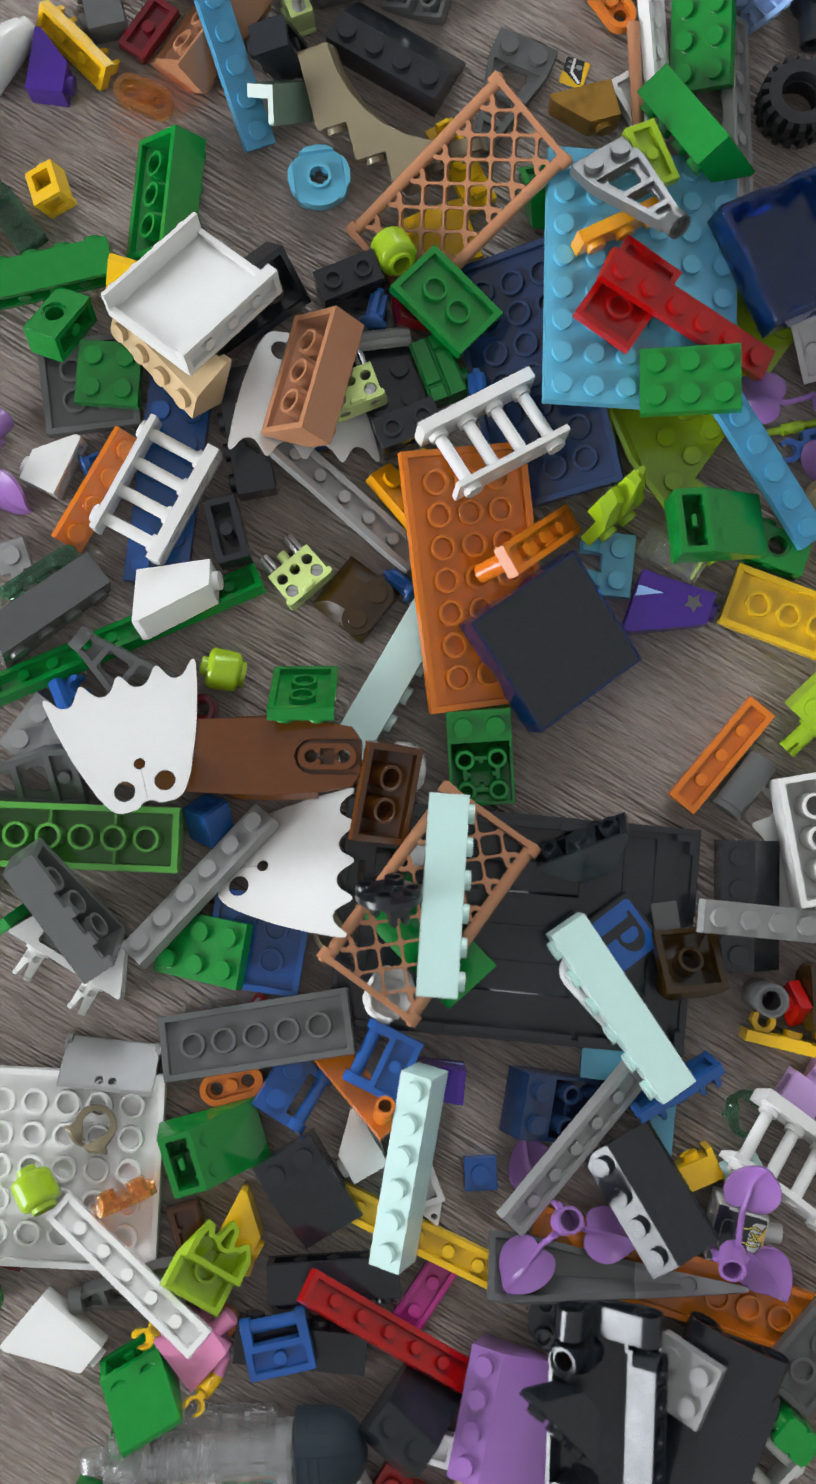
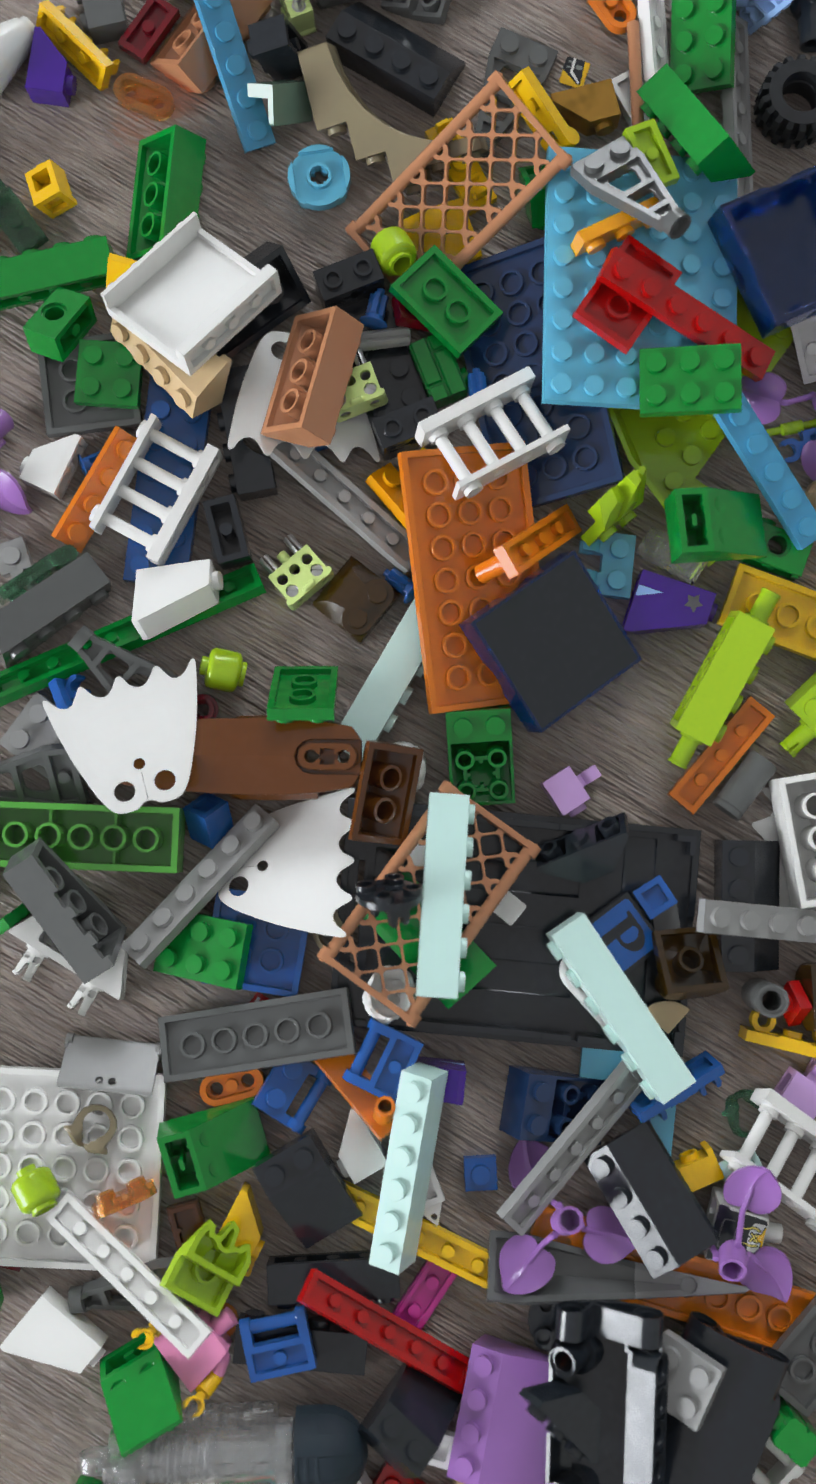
(510, 908): none -> white sticker
(539, 103): none -> yellow plate
(567, 790): none -> lavender brick
(654, 897): none -> blue plate
(668, 1013): none -> tan tile
(722, 677): none -> lime brick

